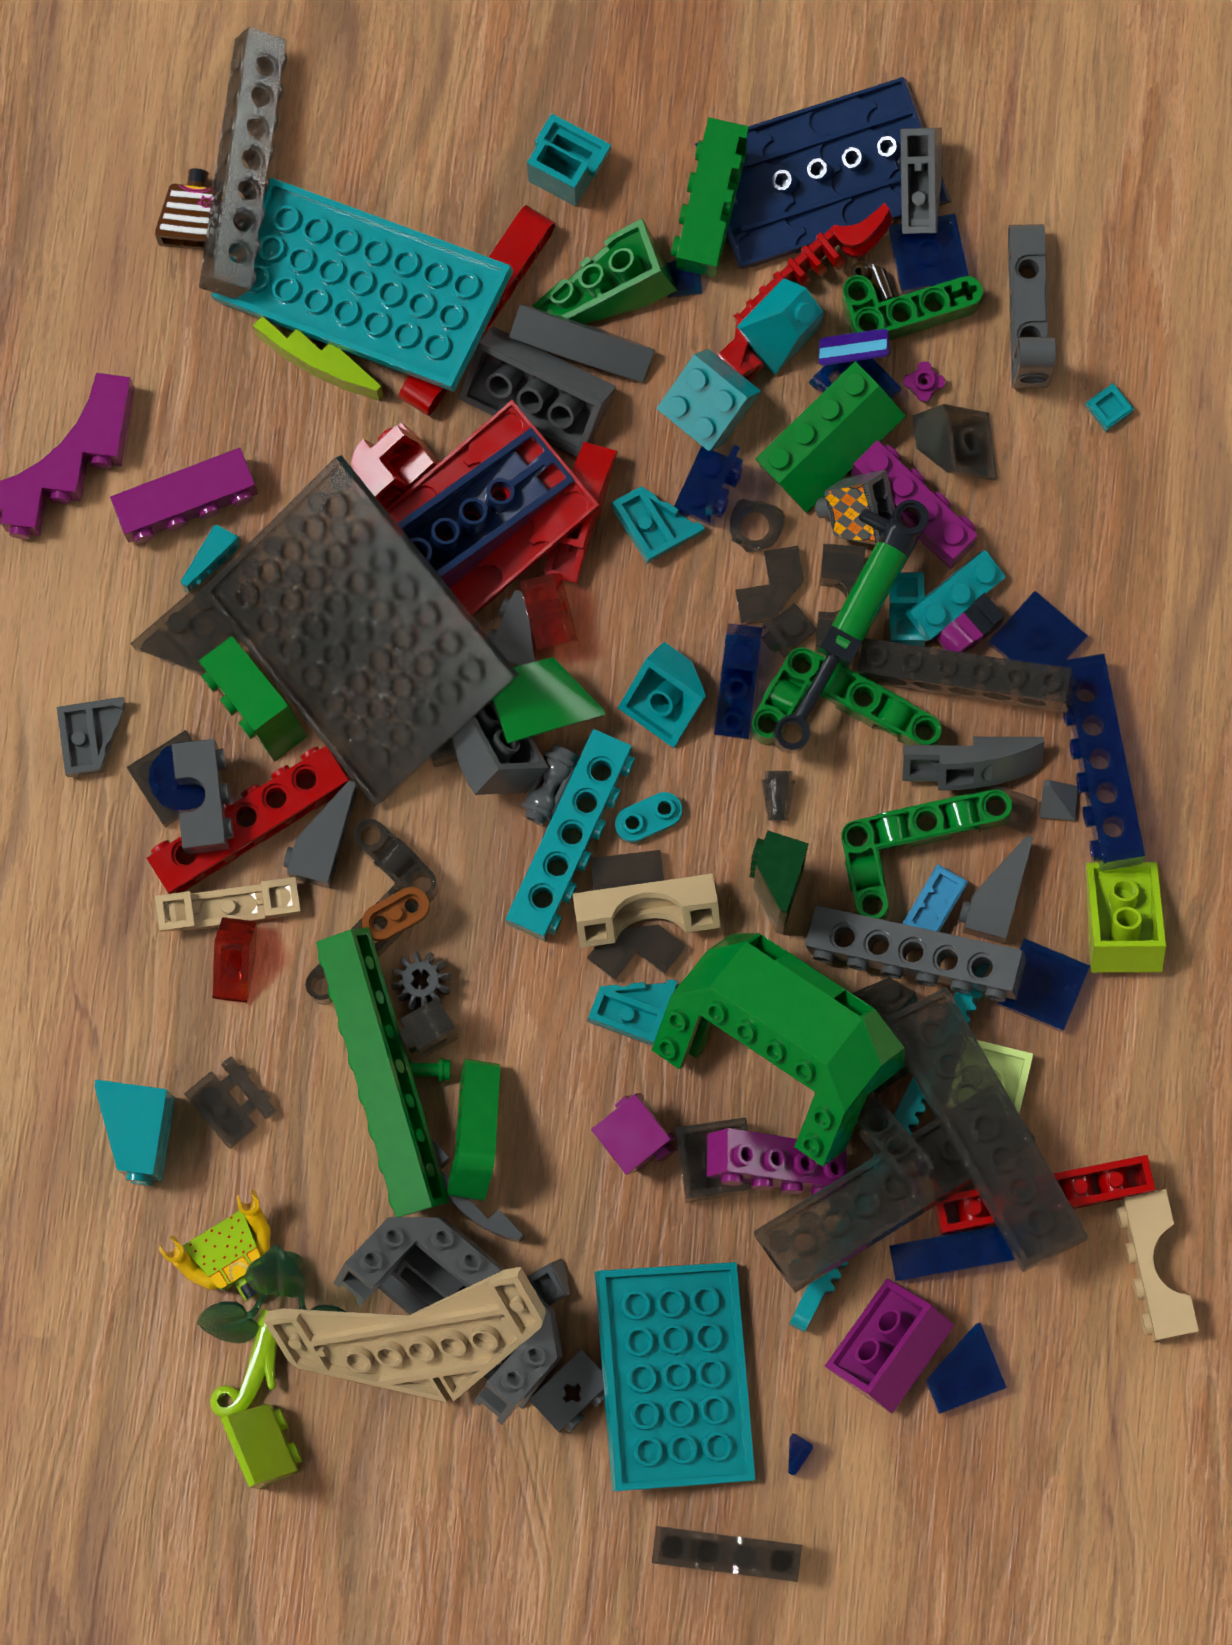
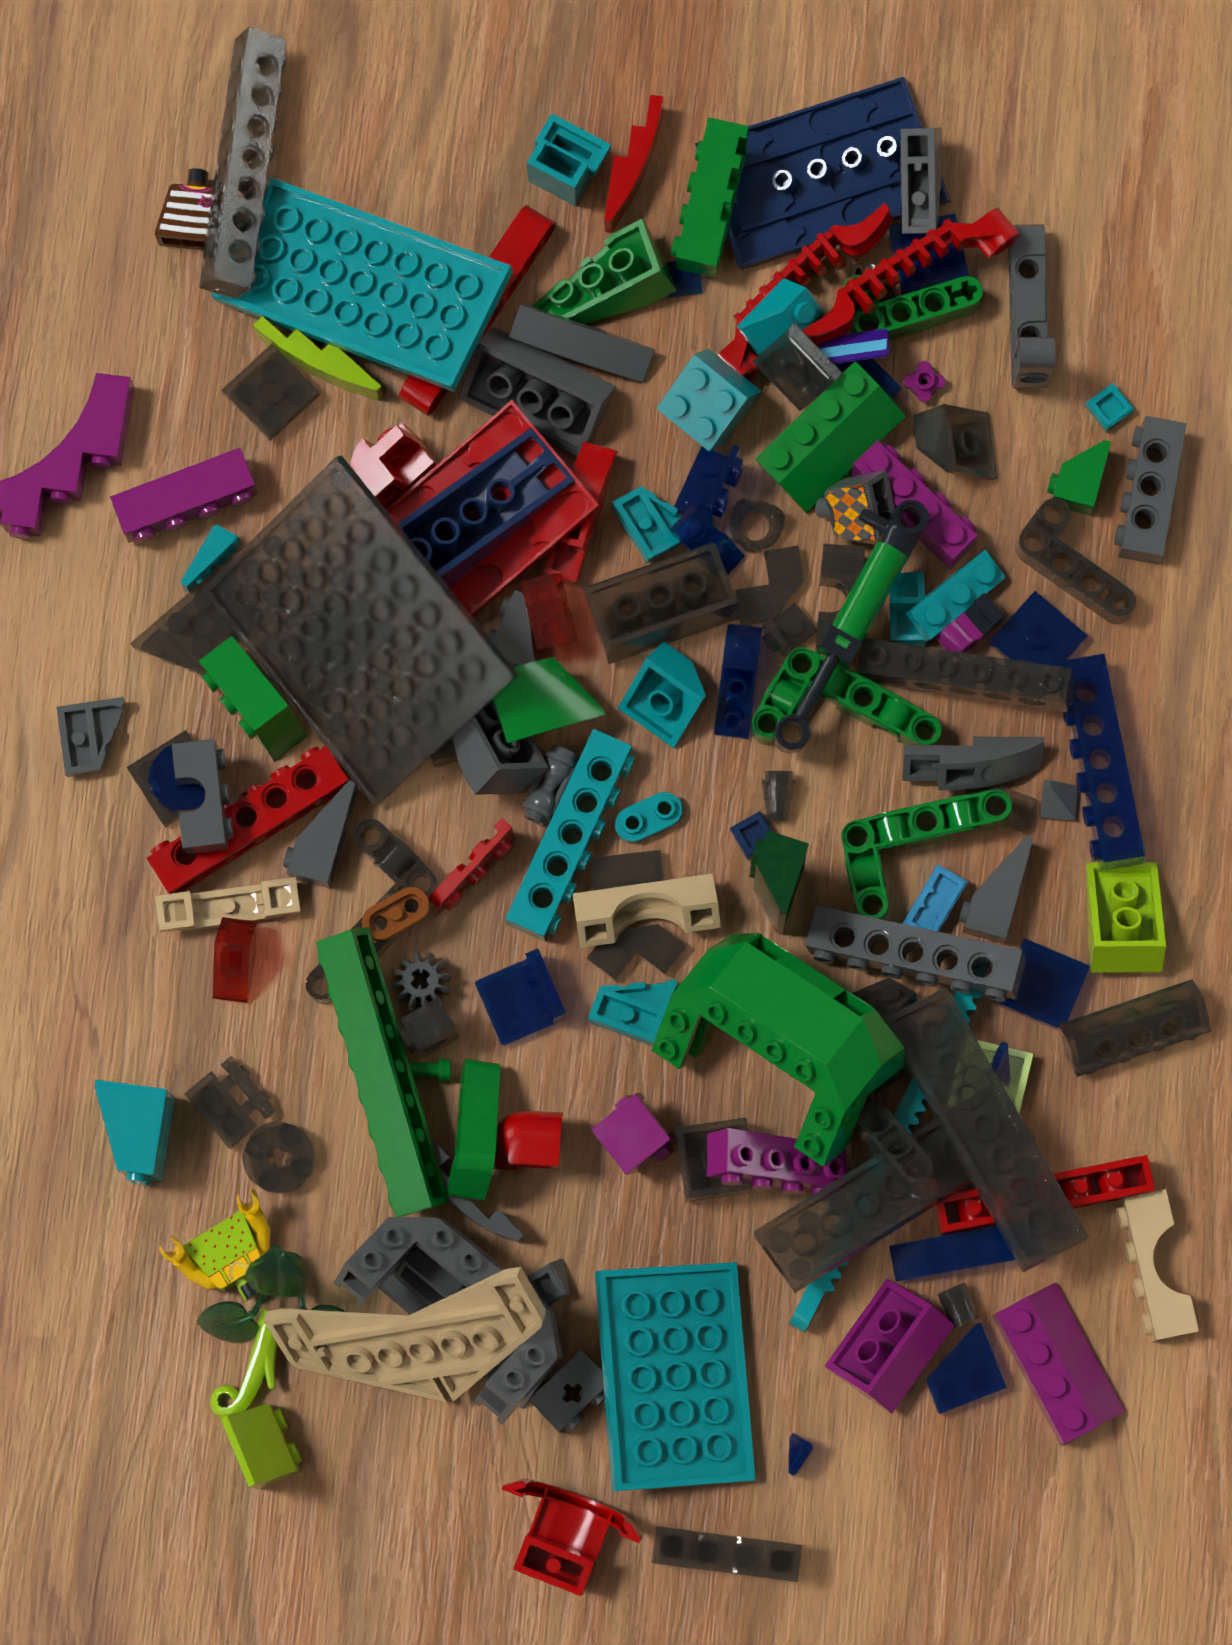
(270, 392): none -> clear smoke plate
(271, 1176): none -> clear smoke plate
(448, 893): none -> red wing
(521, 999): none -> clear blue bracket
(529, 1140): none -> red brick
(565, 1535): none -> red piece
(630, 170): none -> red slope
(661, 603): none -> clear smoke slope
(697, 530): none -> clear blue slope
(748, 831): none -> dark blue tile
(797, 367): none -> clear smoke plate
(958, 1305): none -> clear smoke piece
(990, 234): none -> red piece
(1001, 1064): none -> clear blue slope
(1058, 1363): none -> magenta slope
(1080, 478): none -> green slope
(1080, 567): none -> clear smoke beam
(1134, 1028): none -> clear smoke brick
(1167, 439): none -> dark grey brick

